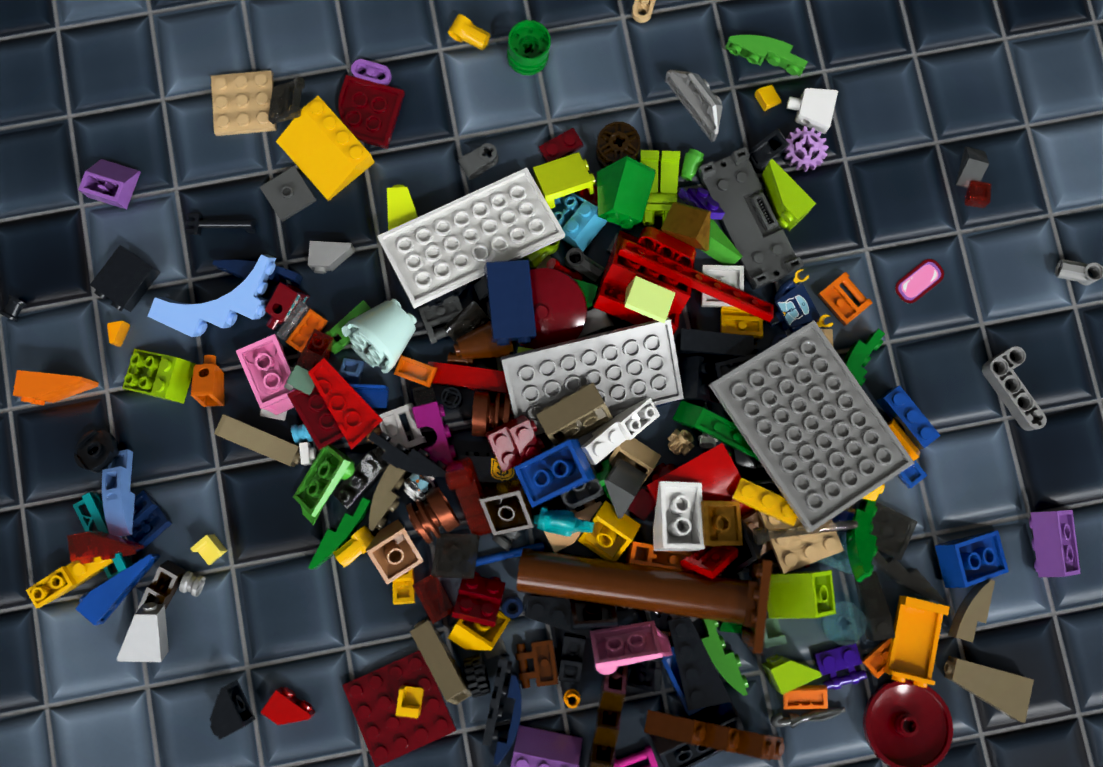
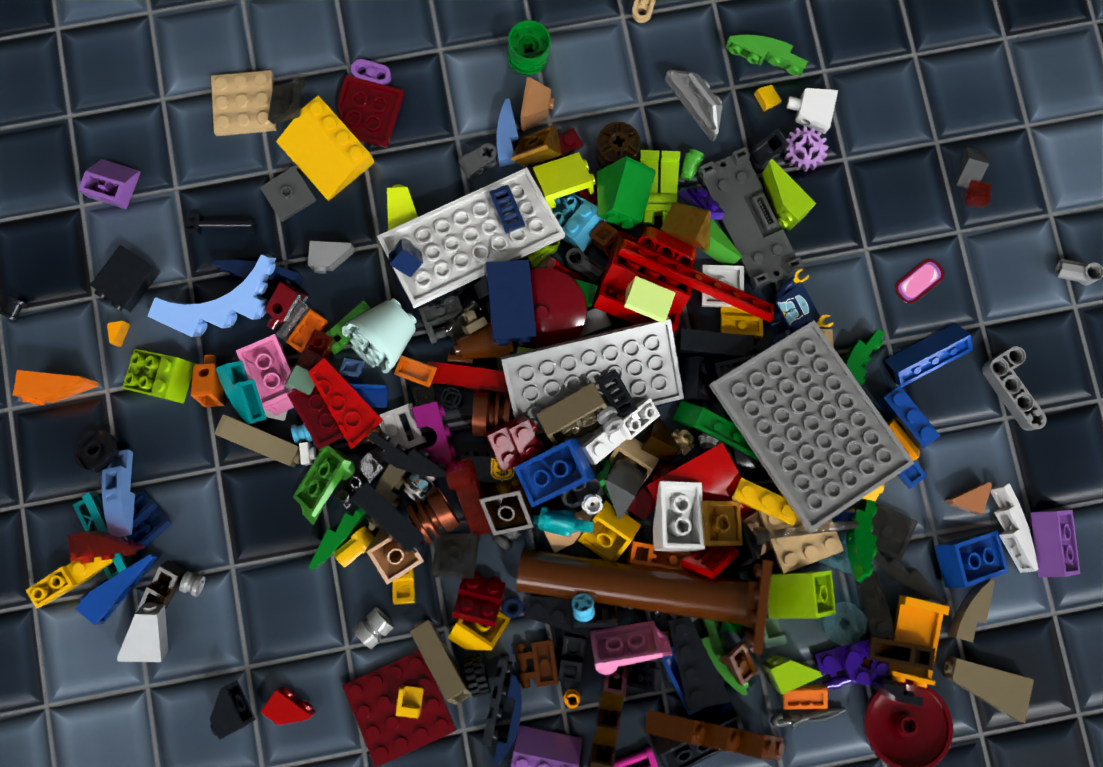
(209, 548): light yellow panel -> none
(241, 392): none -> teal slope
(371, 630): none -> light grey wheel
(387, 519): none -> black slope
(405, 258): none -> dark blue panel
(433, 598): clear red hinge -> none
(464, 30): yellow piece -> none
(473, 322): none -> dark tan tile
(500, 197): none -> dark blue slope
(506, 135): none -> medium blue slope
(507, 555): blue bar -> none
(535, 104): none -> medium nougat slope
(537, 147): none -> pearl gold slope
(581, 602): none -> medium azure wheel
(588, 499): none -> white plate
(603, 236): none -> reddish brown panel
(610, 420): none -> light grey wheel
(623, 406): none -> black slope
(660, 442): none -> dark brown slope
(739, 662): none -> reddish brown slope
(840, 302): orange plate -> none
(860, 674): none -> dark purple plate
(897, 693): none -> black slope
(901, 653): none -> dark brown slope
(930, 354): none -> blue panel
(973, 499): none -> nougat slope
(1016, 530): none -> white slope

